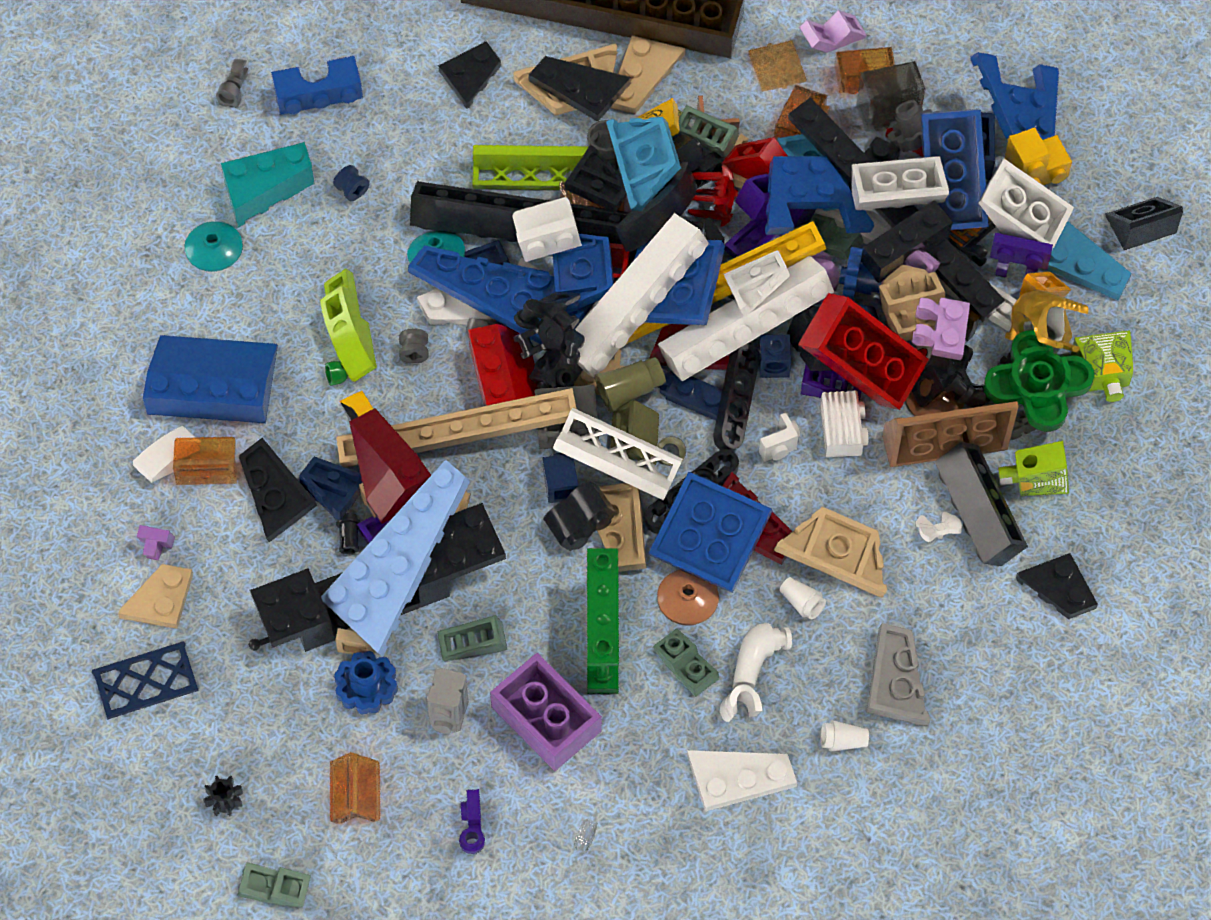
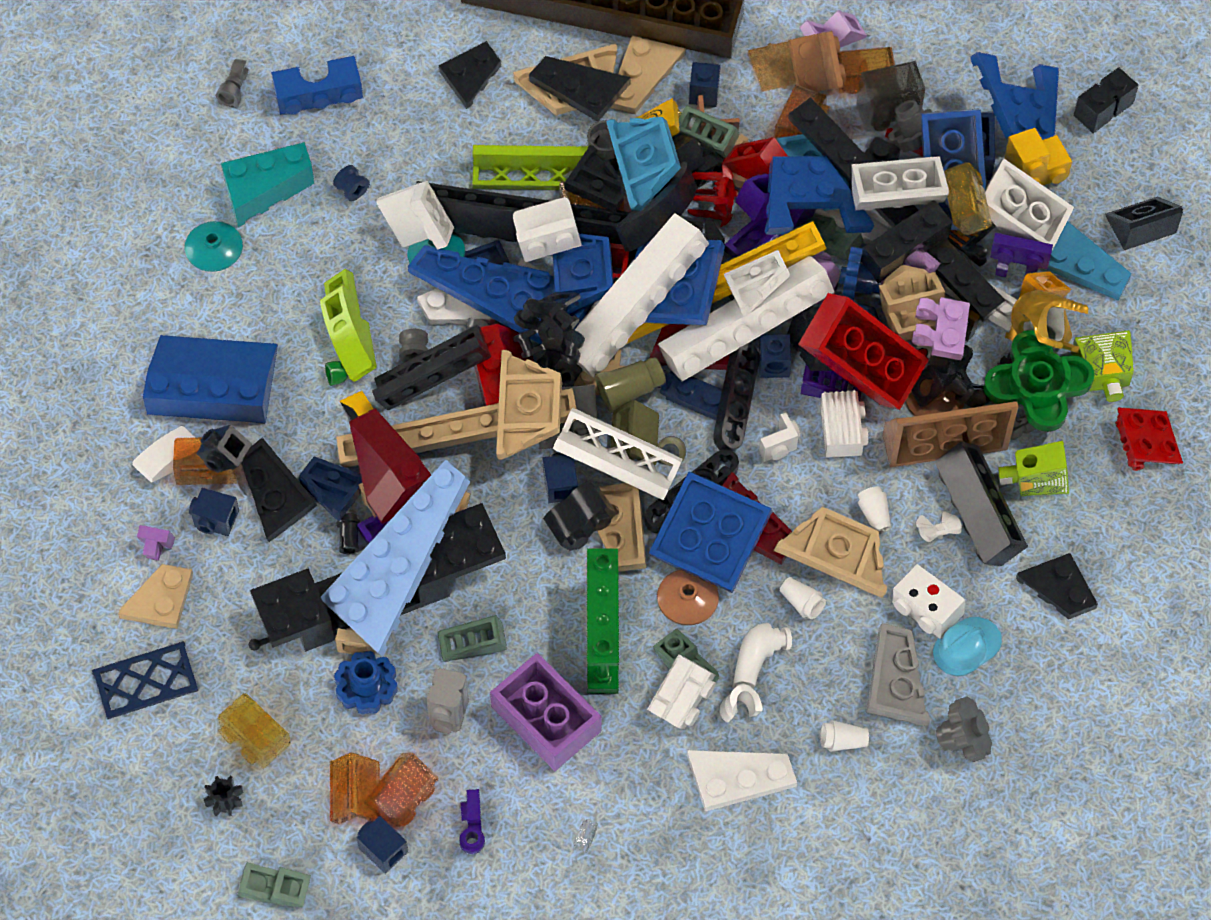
(214, 512): none -> dark blue brick
(223, 448): none -> black brick
(253, 731): none -> clear yellow brick
(381, 844): none -> dark blue brick
(402, 790): none -> clear orange brick
(416, 215): none -> white bracket
(432, 372): none -> black fence
(527, 405): none -> tan wing
(682, 693): none -> white brick
(705, 82): none -> dark blue brick
(817, 61): none -> medium nougat bracket
(875, 508): none -> white cone
(928, 601): none -> white brick
(965, 730): none -> dark grey plant
(967, 199): none -> clear yellow brick
(967, 646): none -> medium azure piece
(1102, 101): none -> black piece
(1147, 437): none -> red hinge

